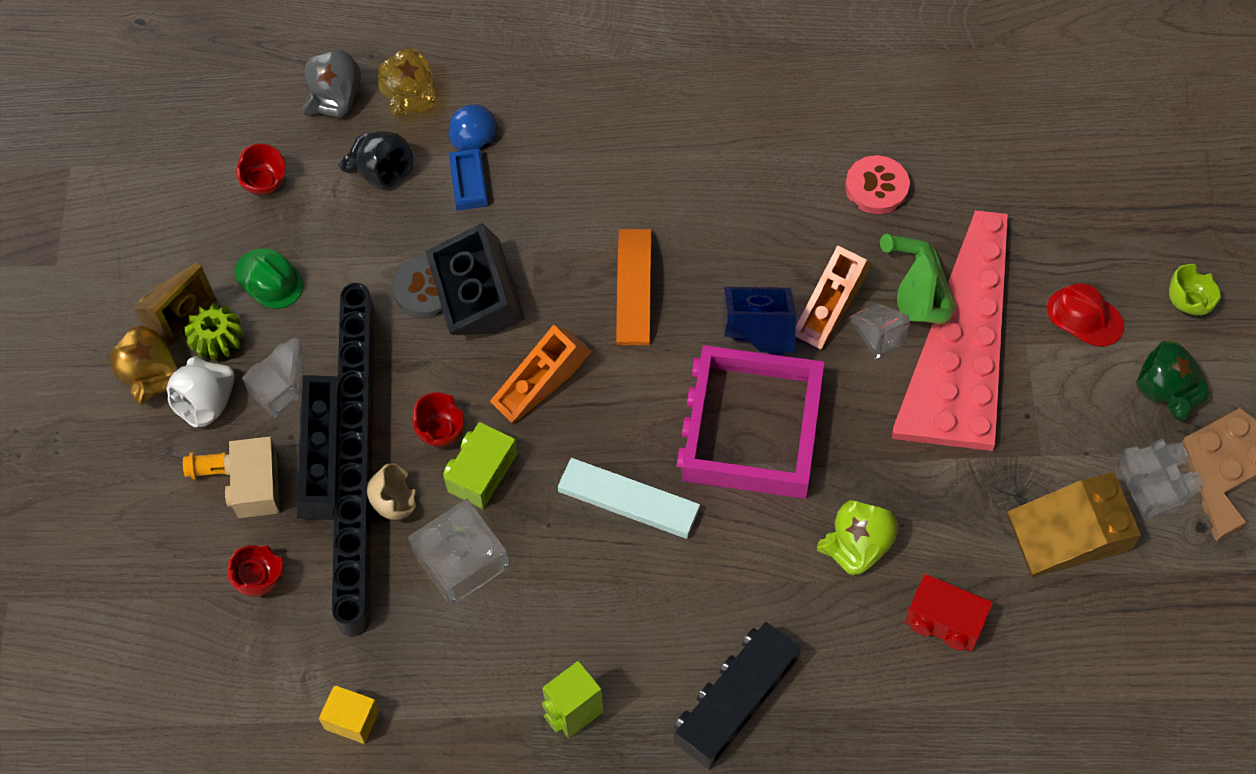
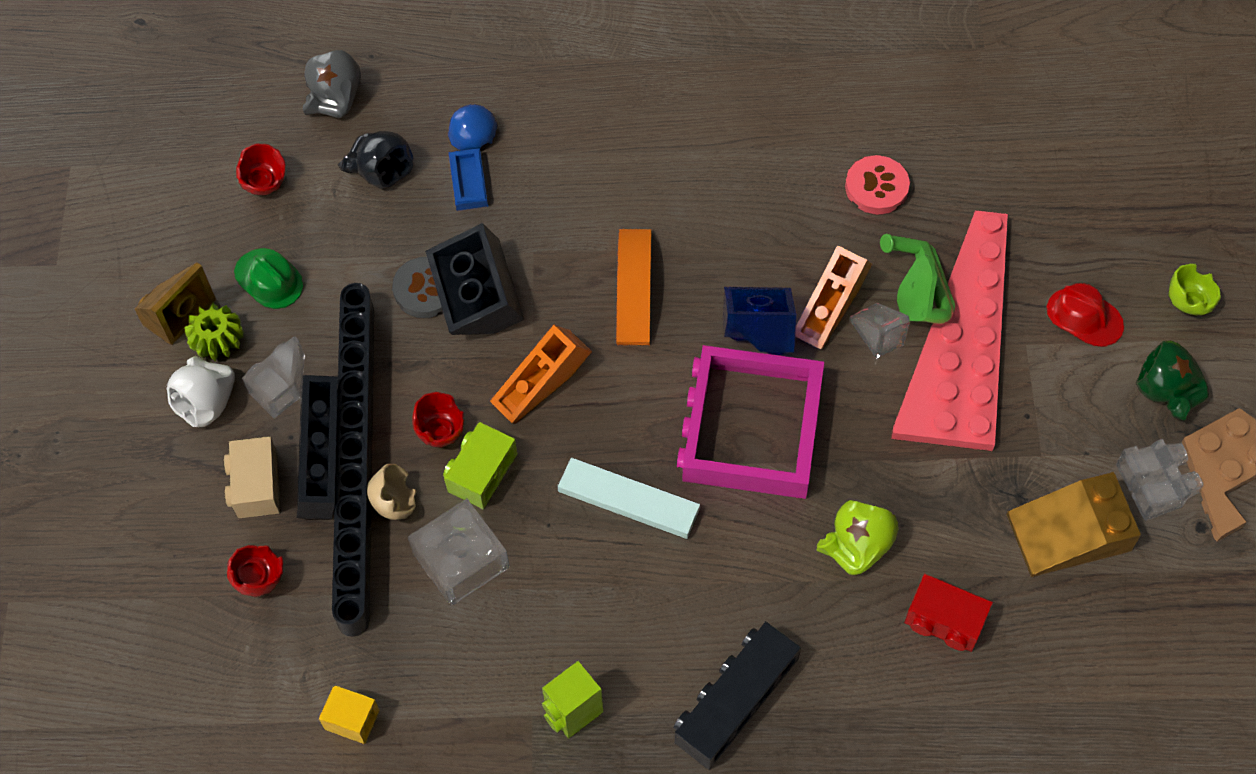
(143, 363): pearl gold piece -> none
(203, 465): light orange pin -> none
(407, 82): clear yellow piece -> none

